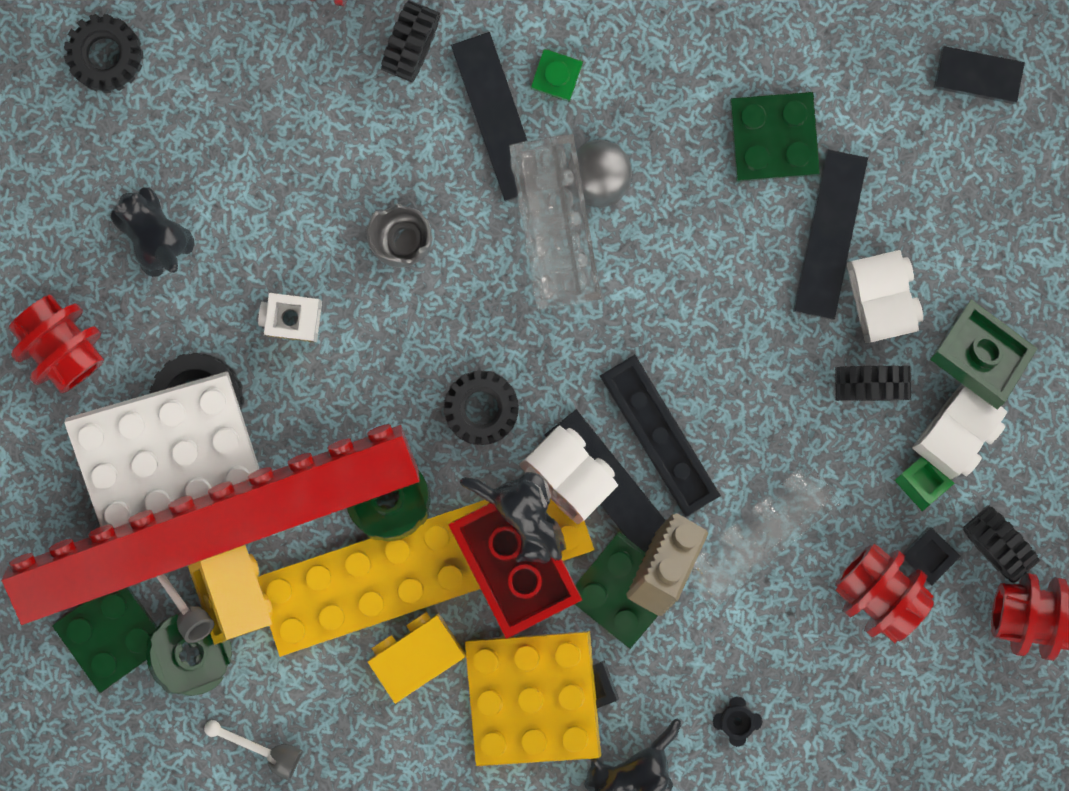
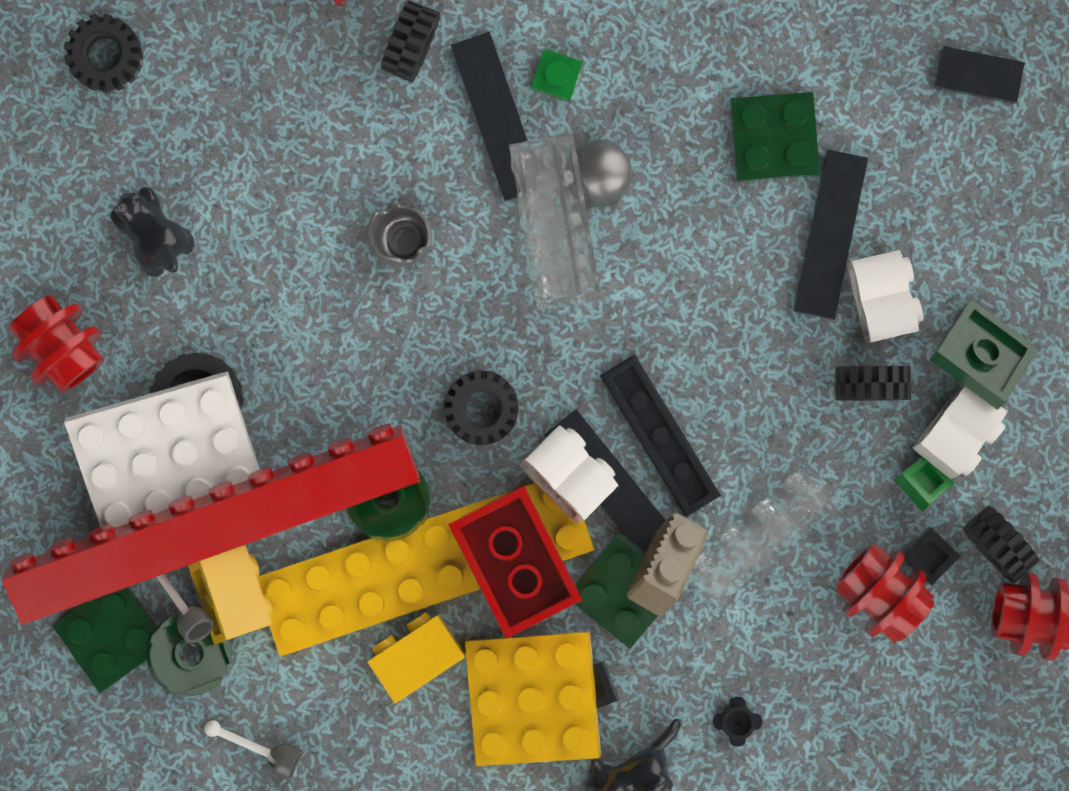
(308, 314): white brick -> none
(524, 507): black animal -> none

